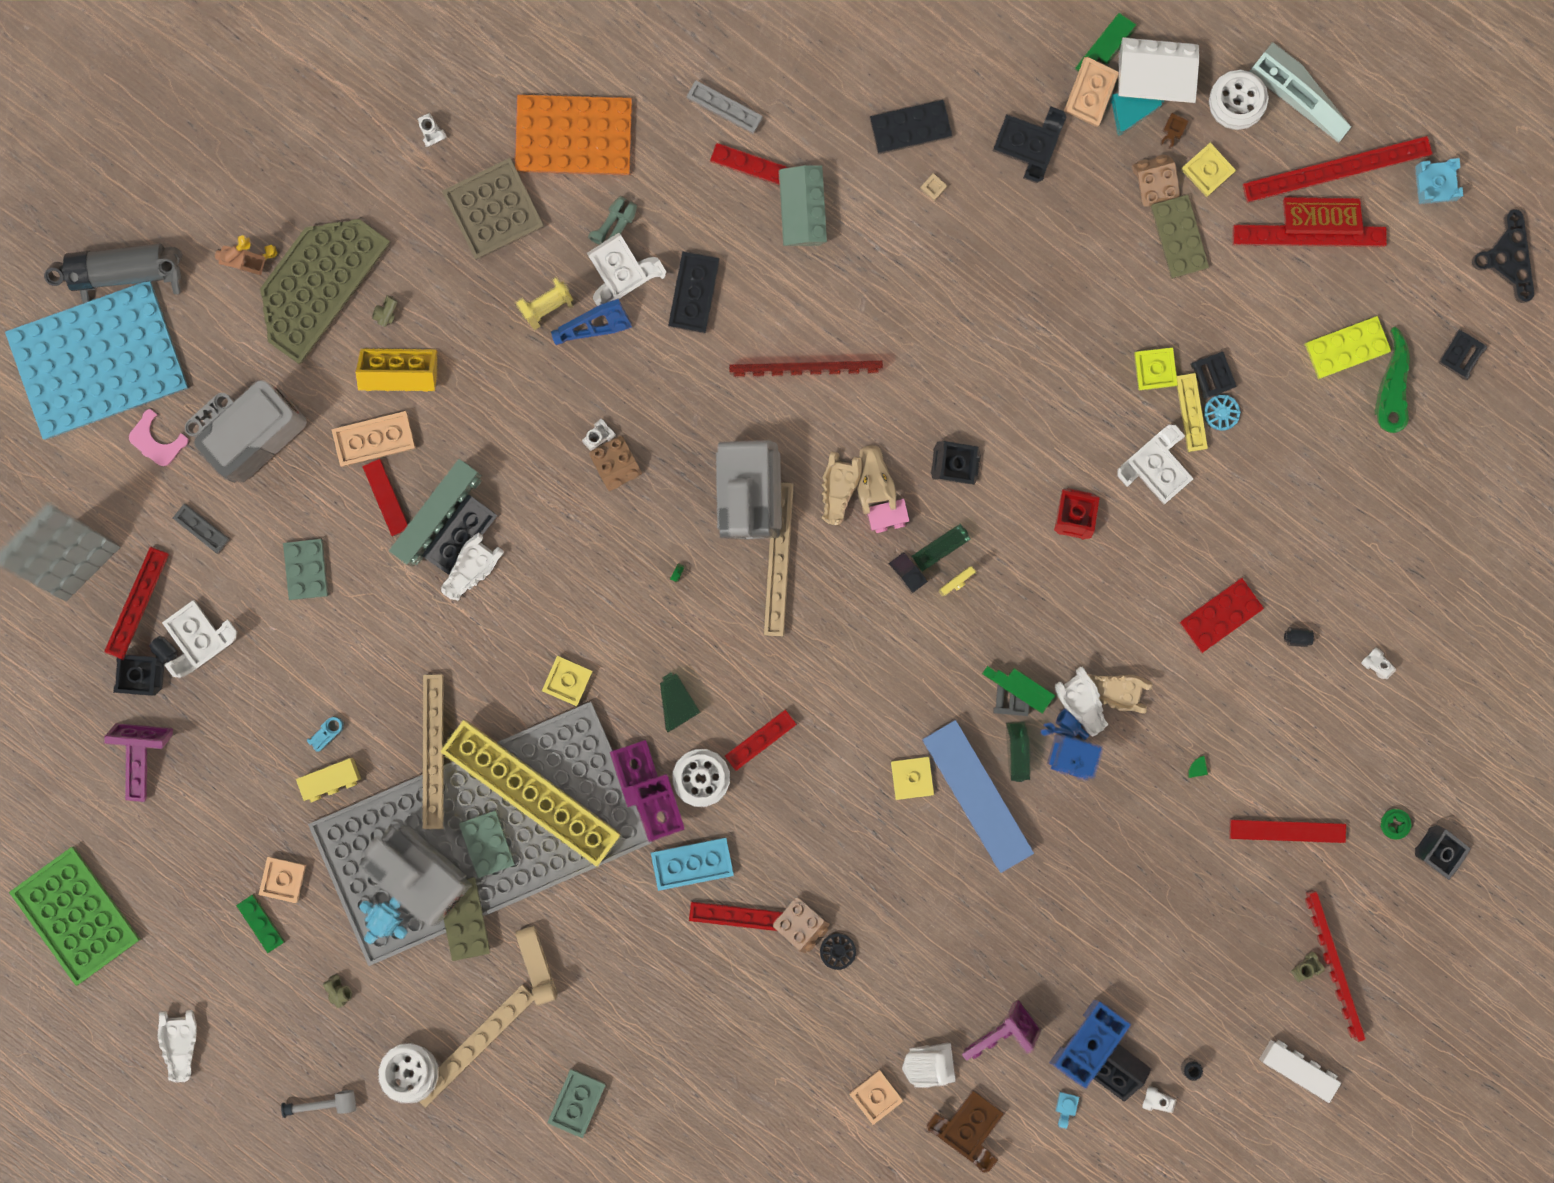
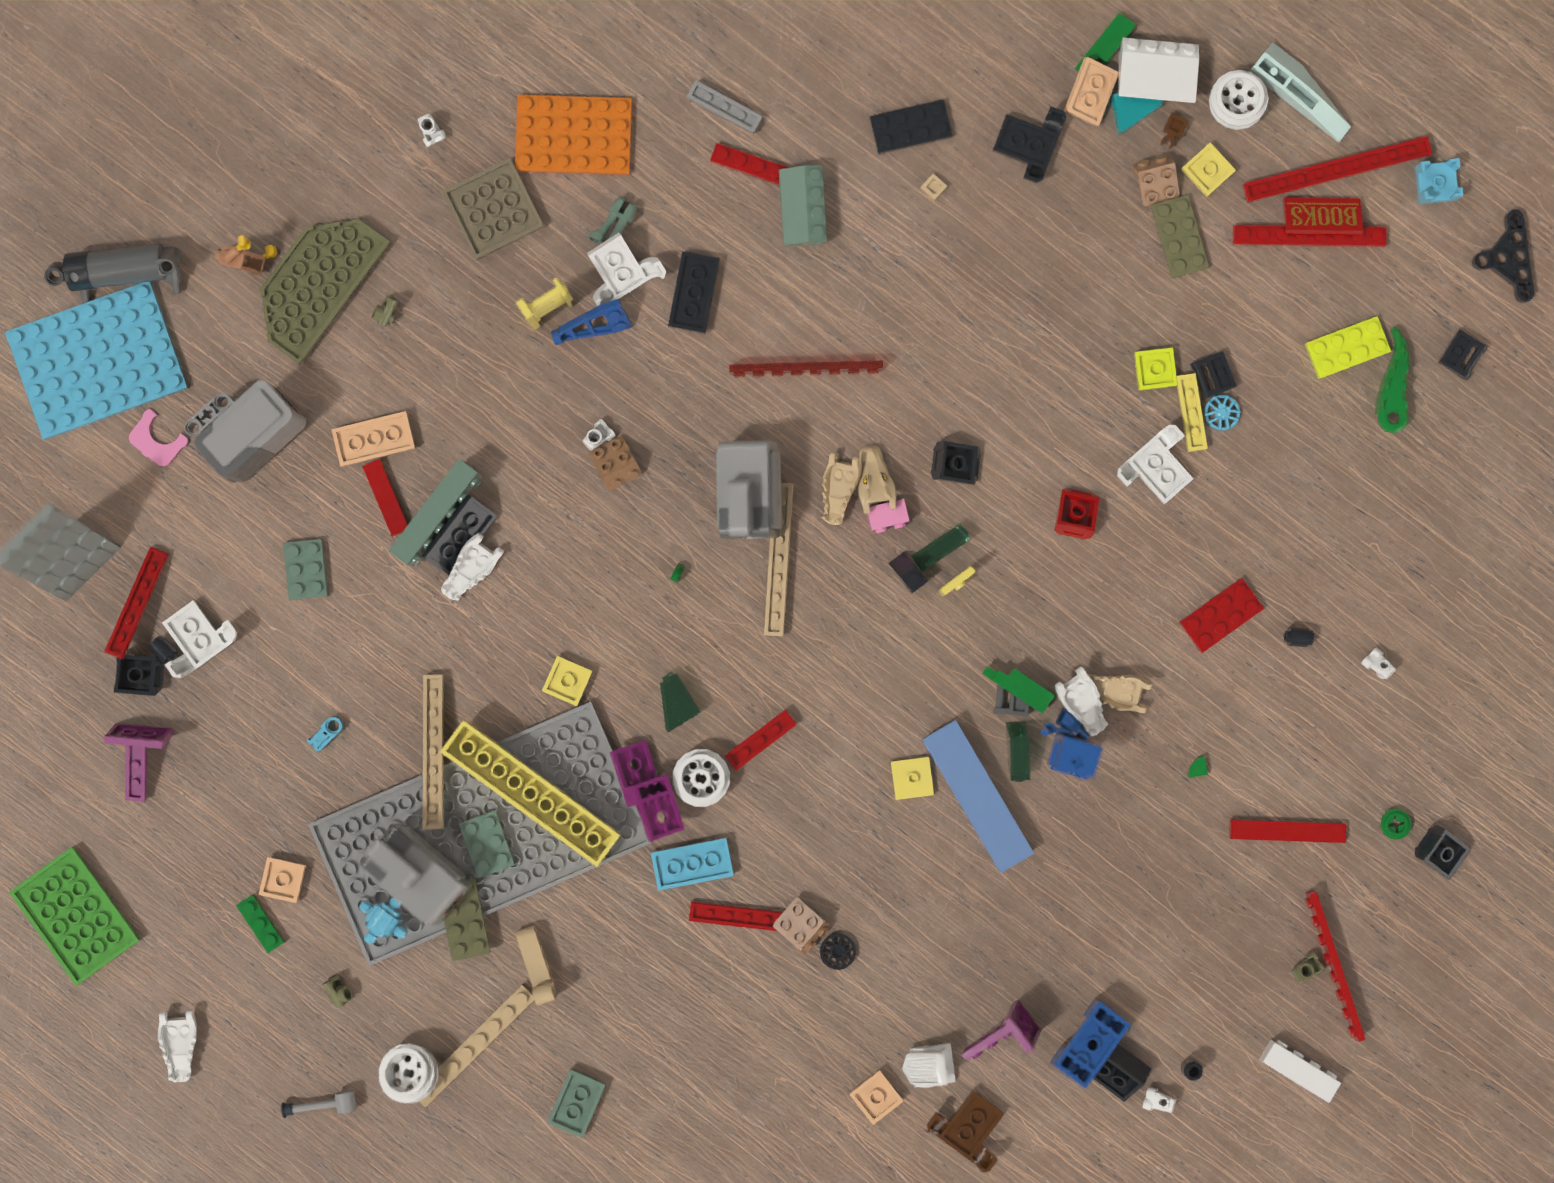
(201, 528): dark grey tile -> none
(328, 780): light yellow brick -> none
(397, 369): yellow slope -> none
(1066, 1106): medium azure plate -> none

